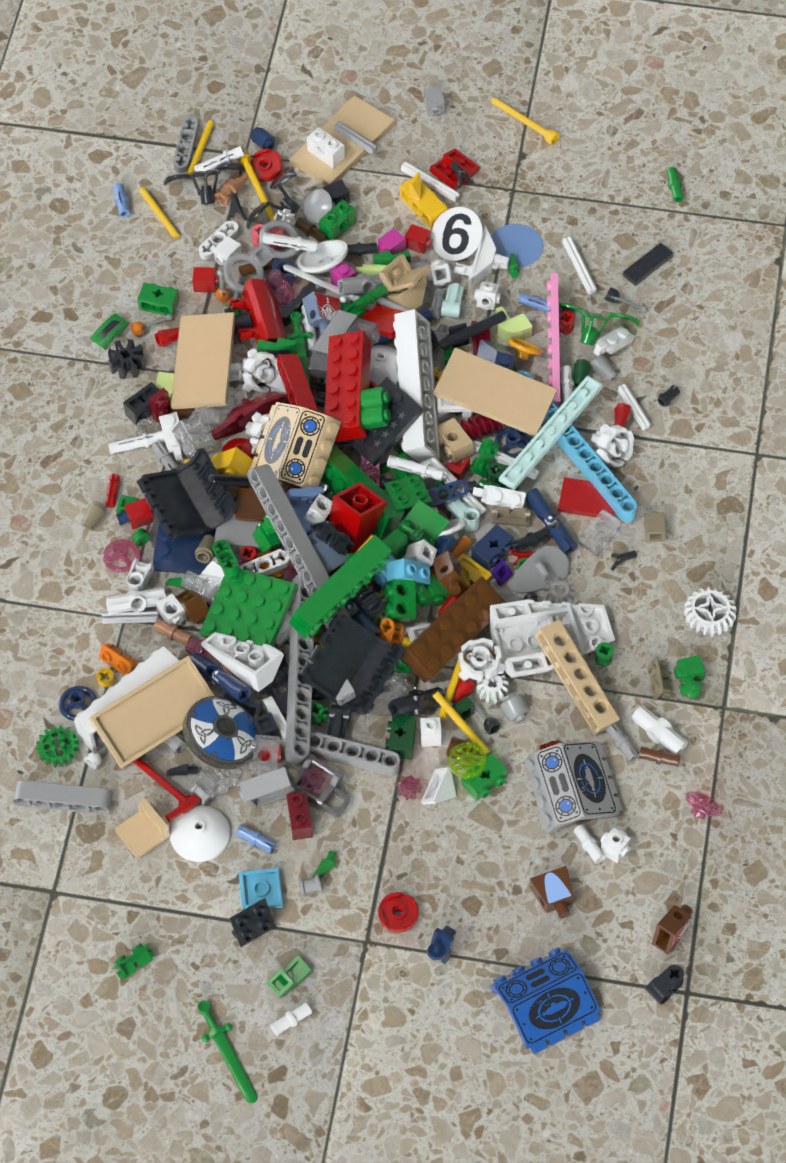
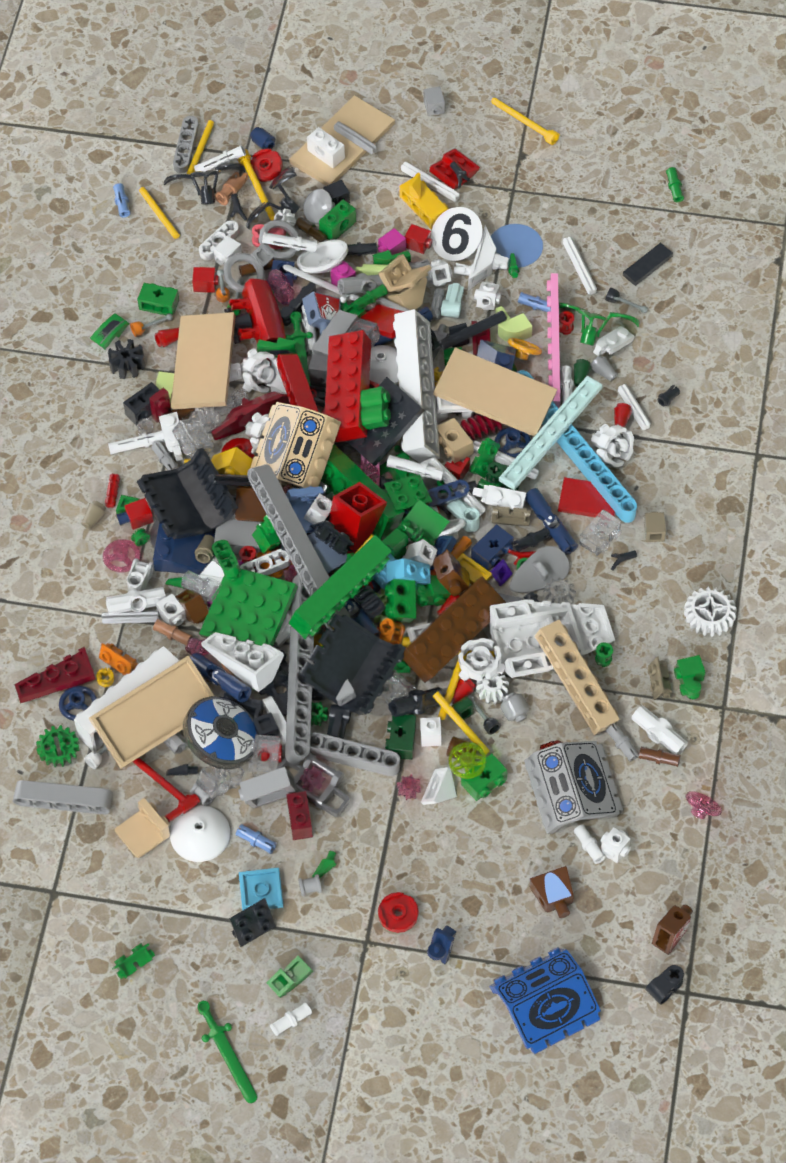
(64, 675): none -> dark red wing

